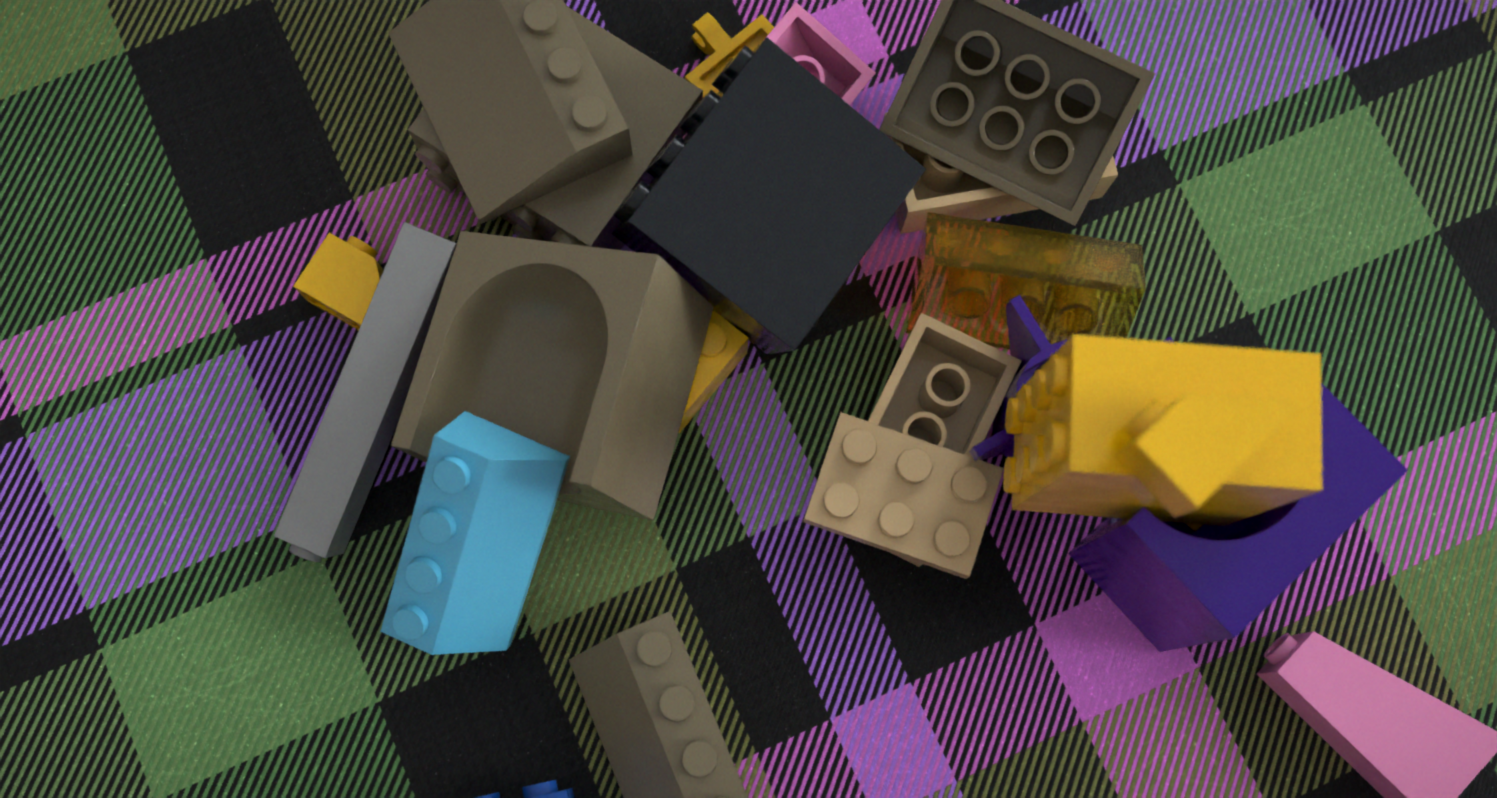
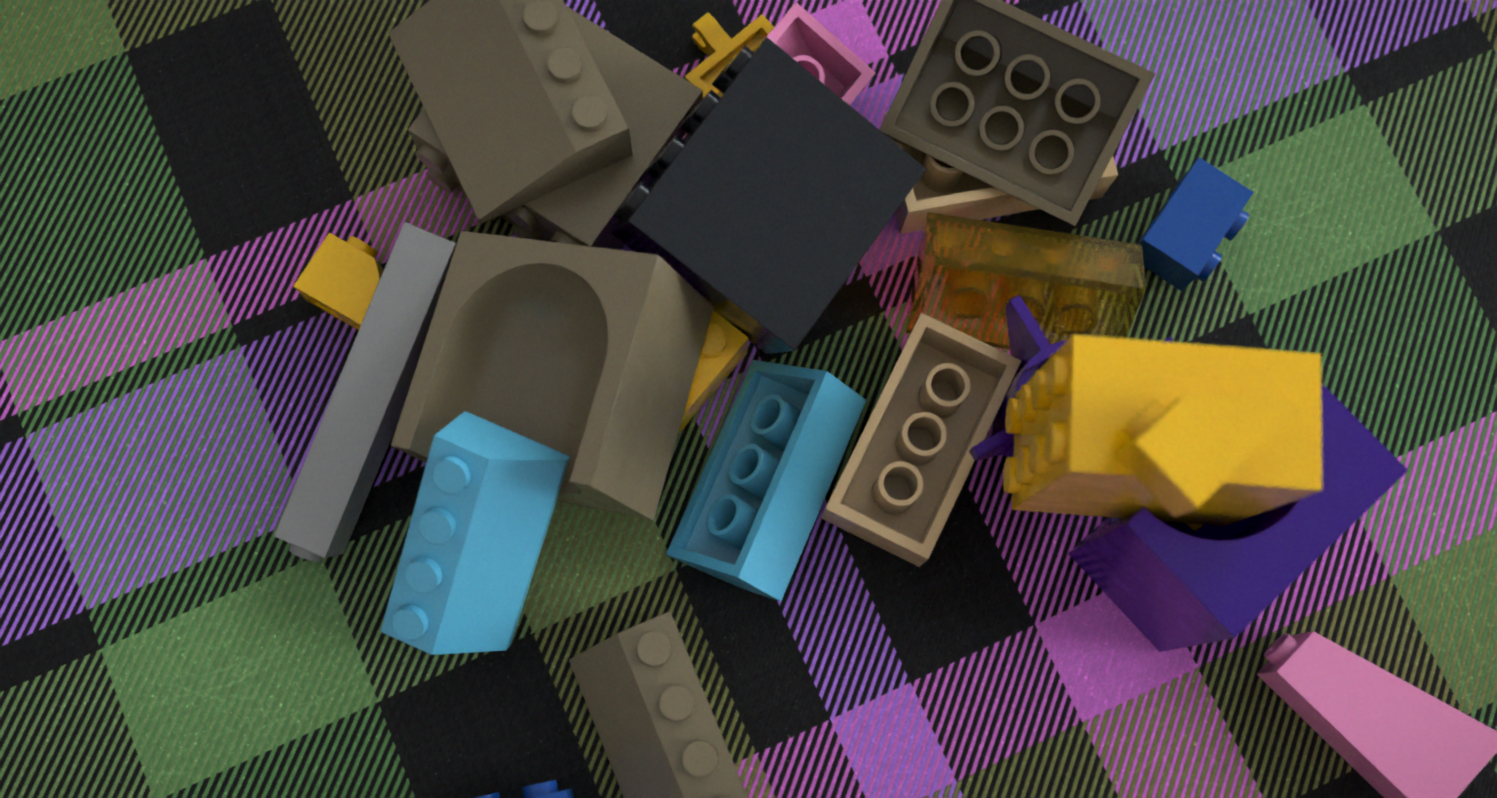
(767, 477): none -> medium azure slope
(903, 495): tan plate -> none
(1192, 225): none -> blue brick

